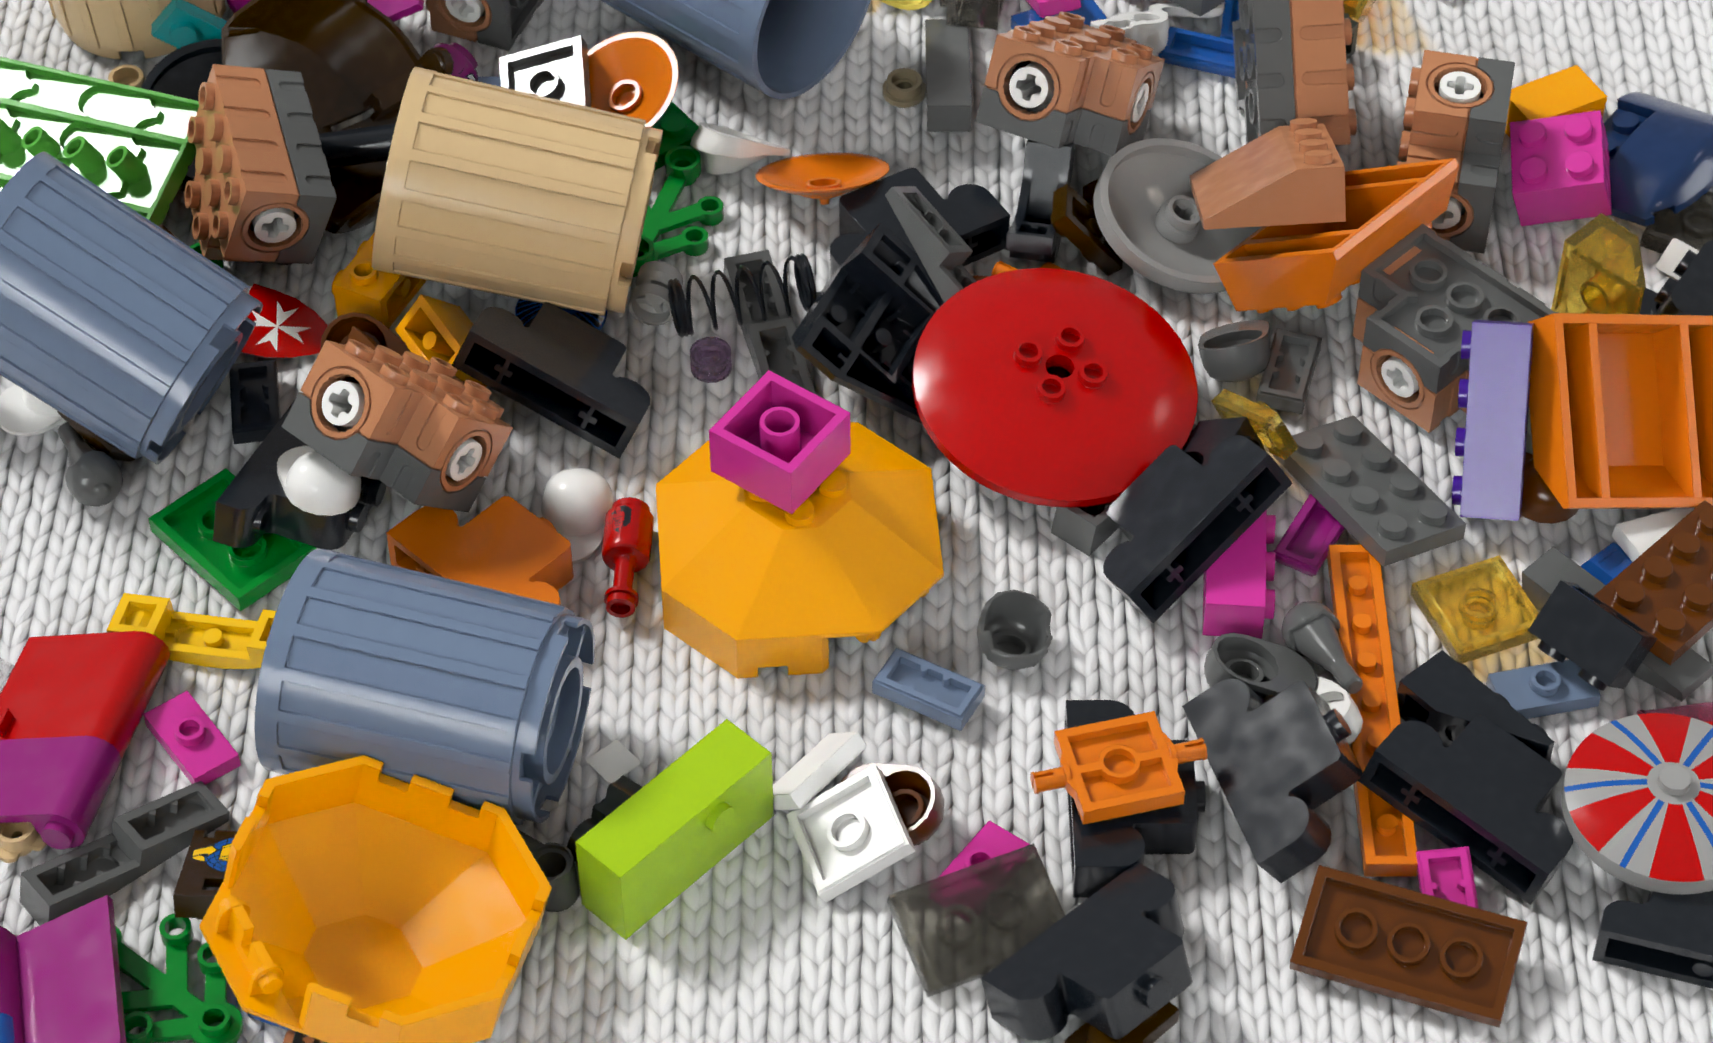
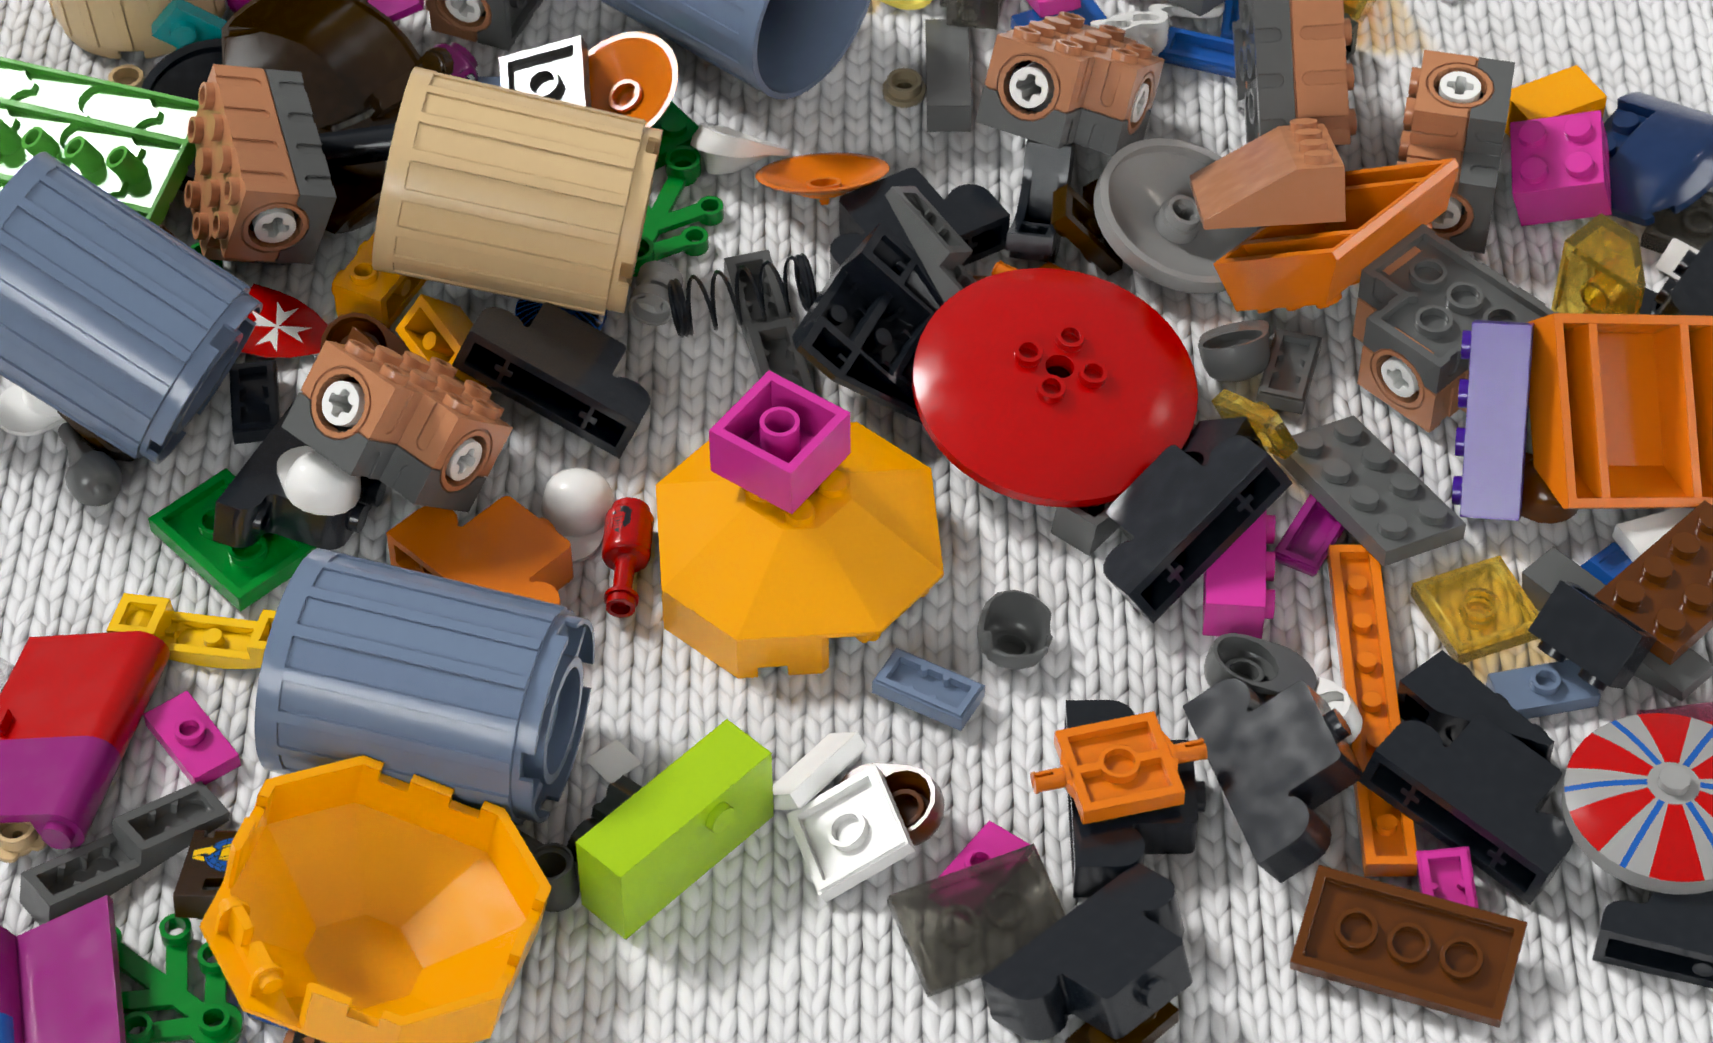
(705, 362): clear purple bush -> none
(1313, 633): dark grey piece -> none

